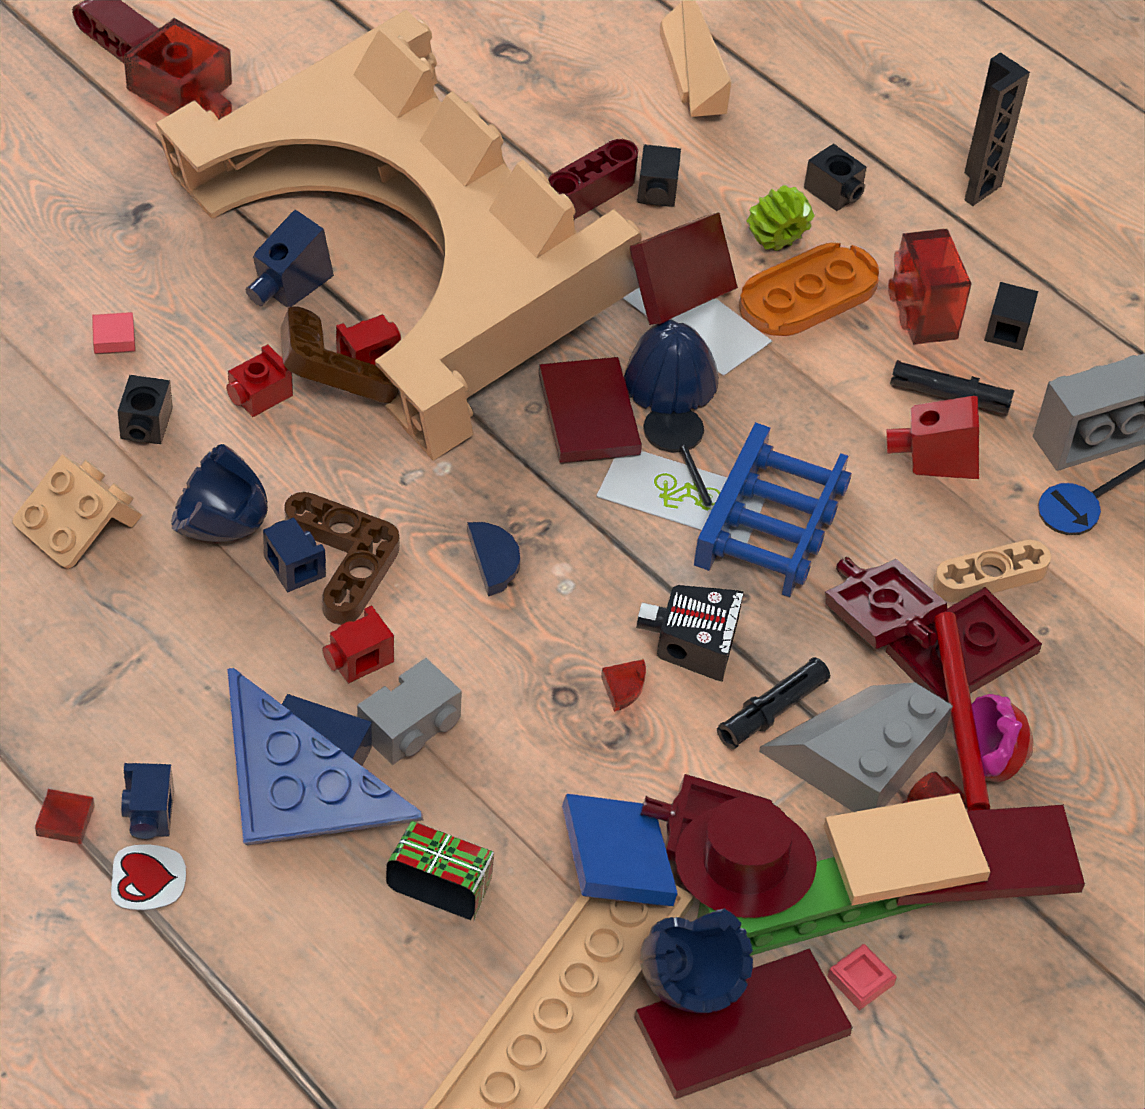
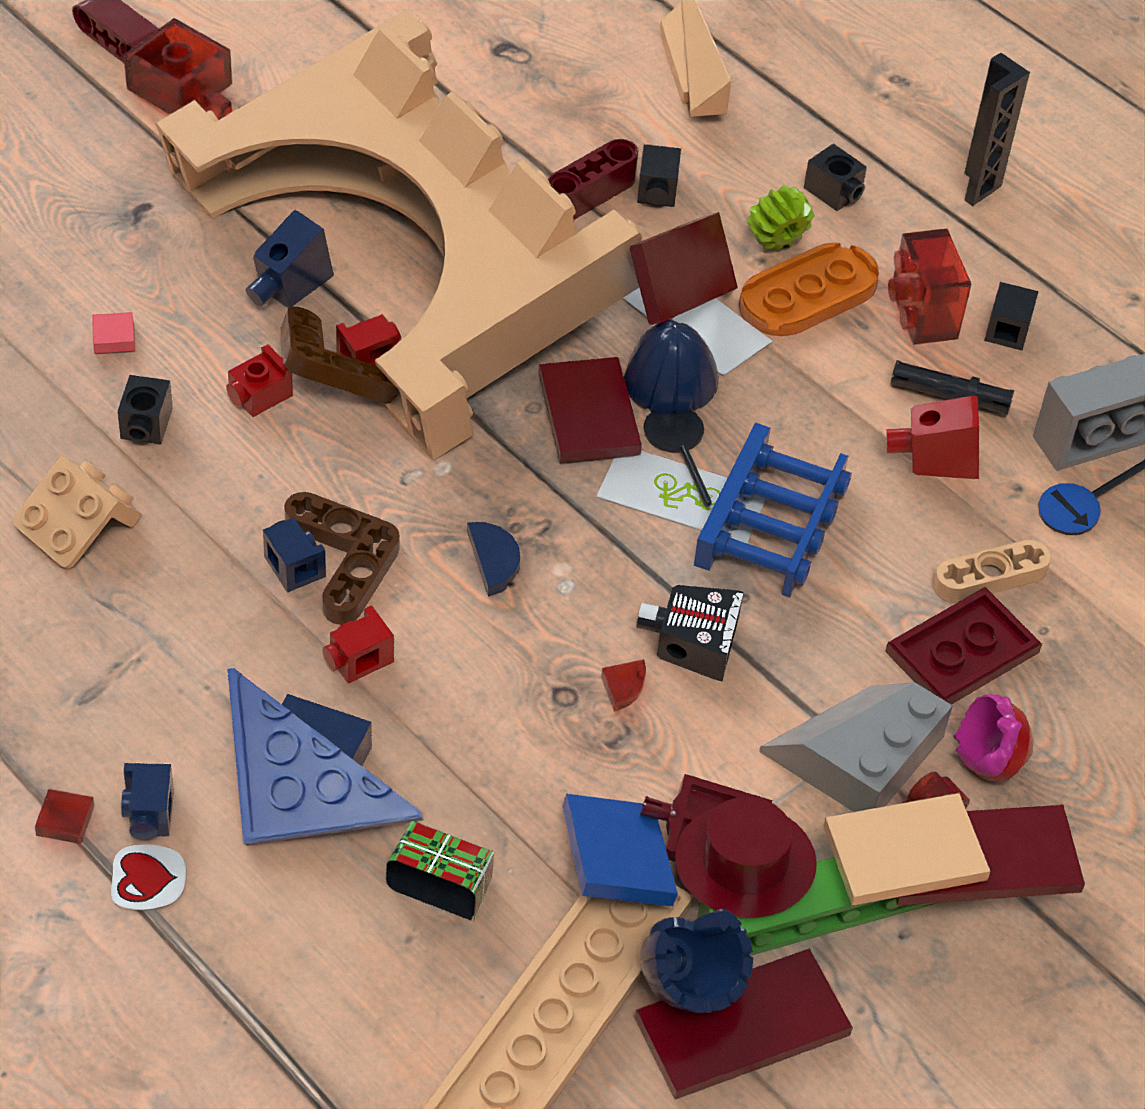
(221, 499): dark blue hair -> none
(412, 711): light grey brick -> none
(760, 712): black pin -> none
(861, 976): coral tile -> none
(885, 603): dark red plate -> none
(962, 712): red piece -> none

